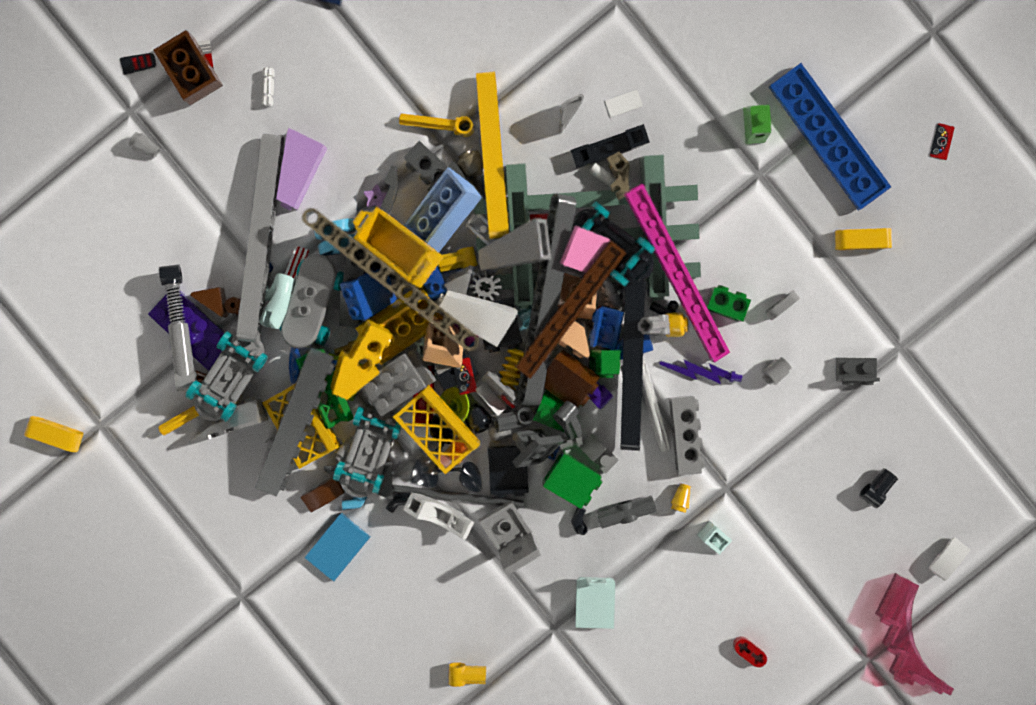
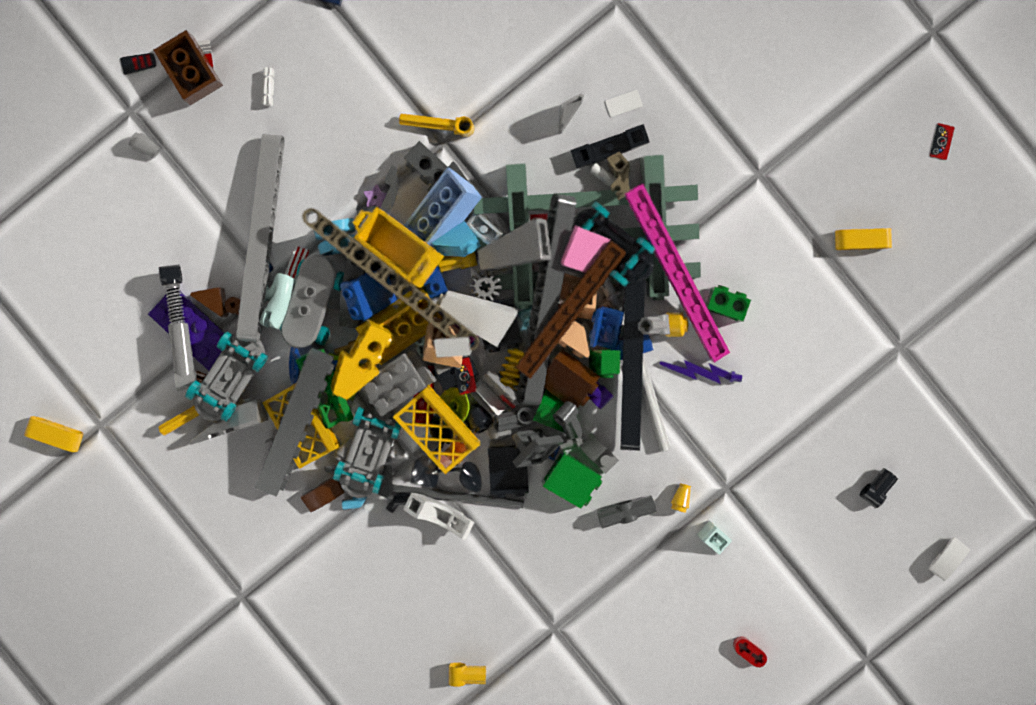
(298, 168): lavender slope -> none
(337, 547): dark azure tile -> none
(452, 347): none -> white sticker
(457, 242): none -> medium azure slope
(460, 280): light grey slope -> none
(471, 163): dark tan head -> none
(492, 155): yellow beam -> none
(514, 544): light grey bracket -> none
(578, 523): black arm -> none
(595, 602): light aqua piece -> none
(662, 310): black arm -> none
(696, 463): light grey brick -> none
(757, 121): bright green torso -> none
(776, 371): light grey brick -> none
(782, 305): light grey beam -> none
(829, 136): blue plate -> none
(856, 369): dark grey bracket -> none
(896, 613): clear pink arch -> none

